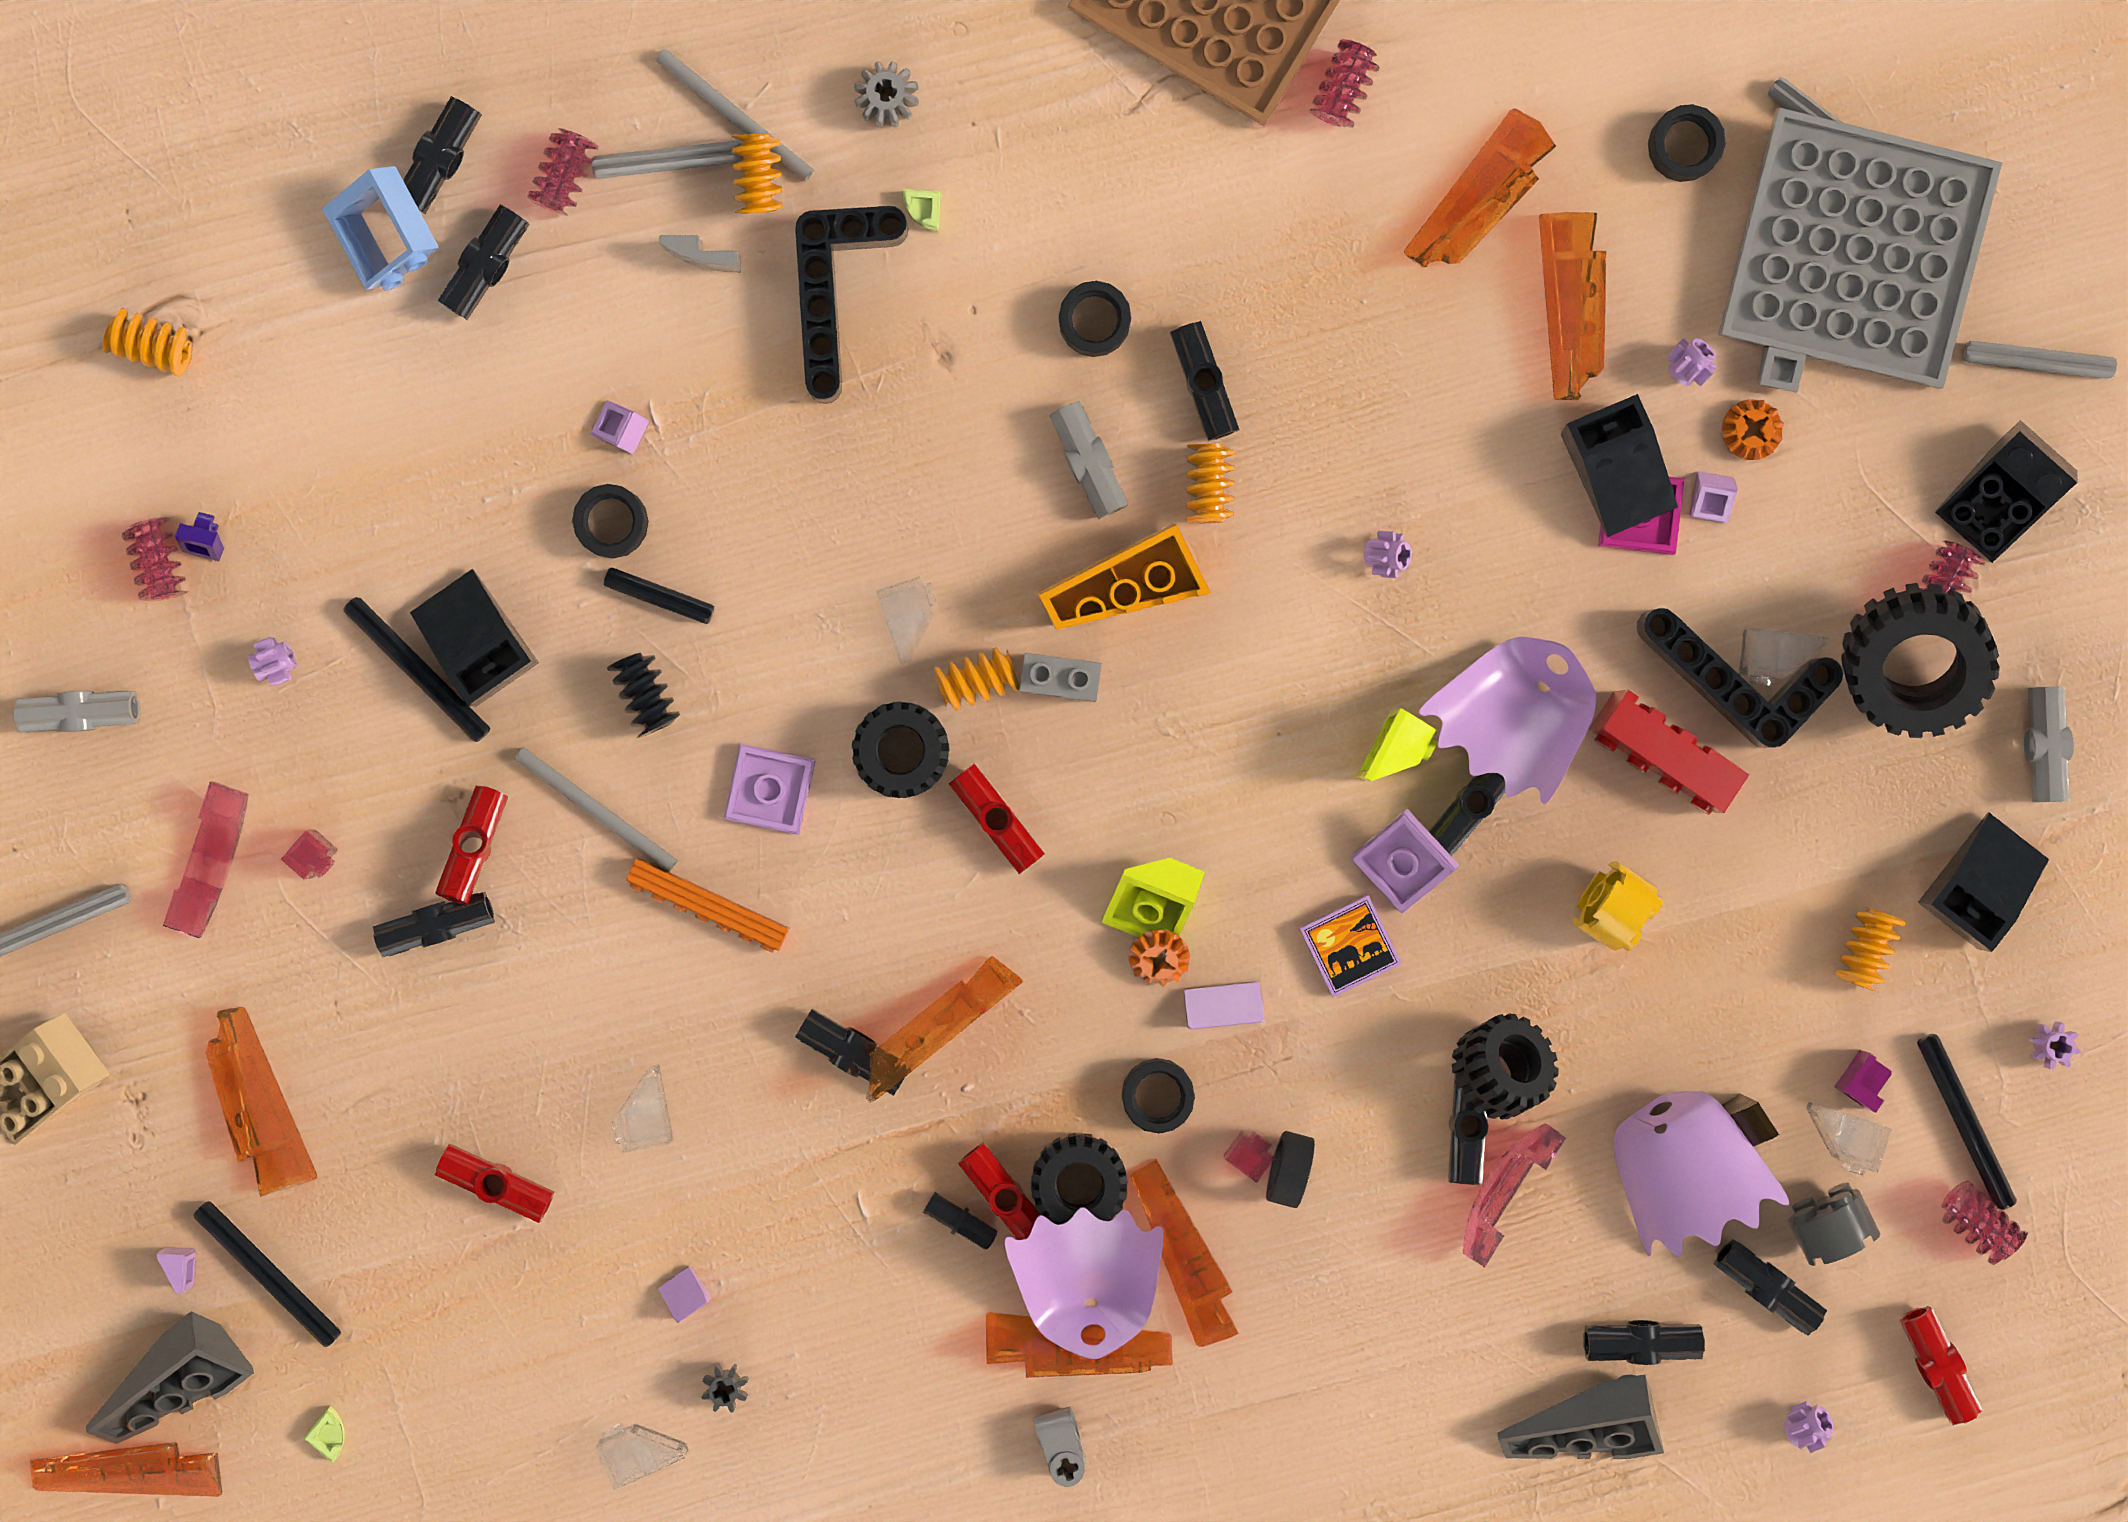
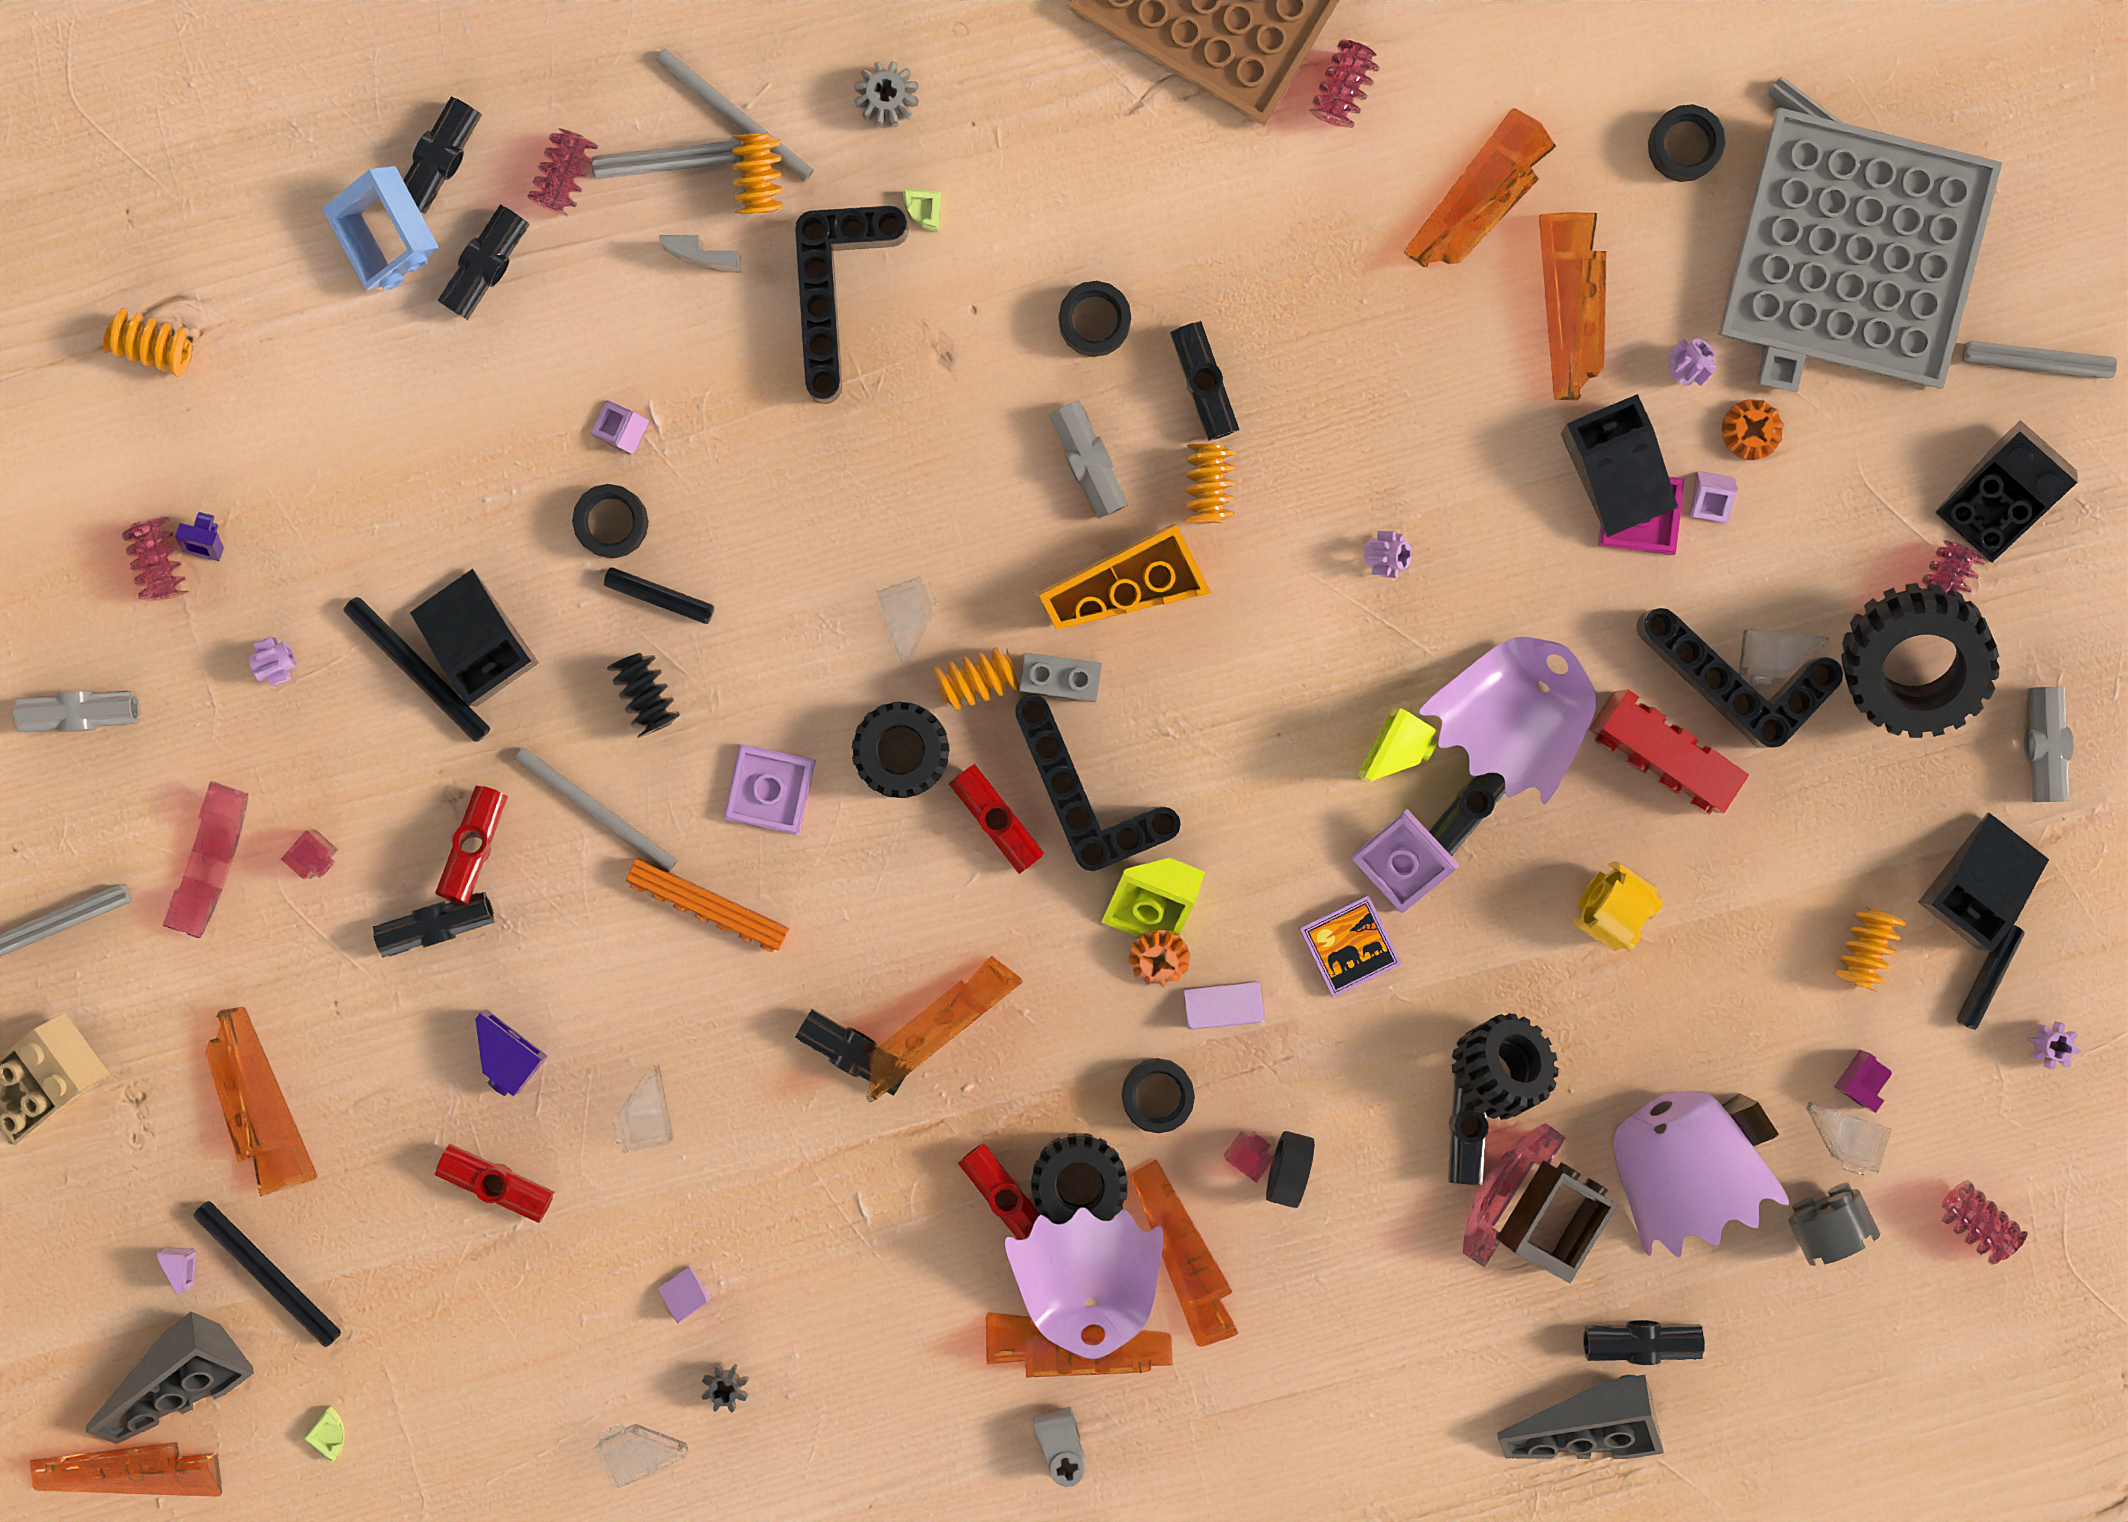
(505, 1055): none -> dark purple slope
(960, 1221): black axle -> none
(1077, 798): none -> black beam
(1578, 1236): none -> dark brown window
(1770, 1287): black piece -> none
(1809, 1426): lavender gear -> none
(1941, 1365): red piece -> none
(1966, 1121): black axle -> none
(1989, 979): none -> black axle

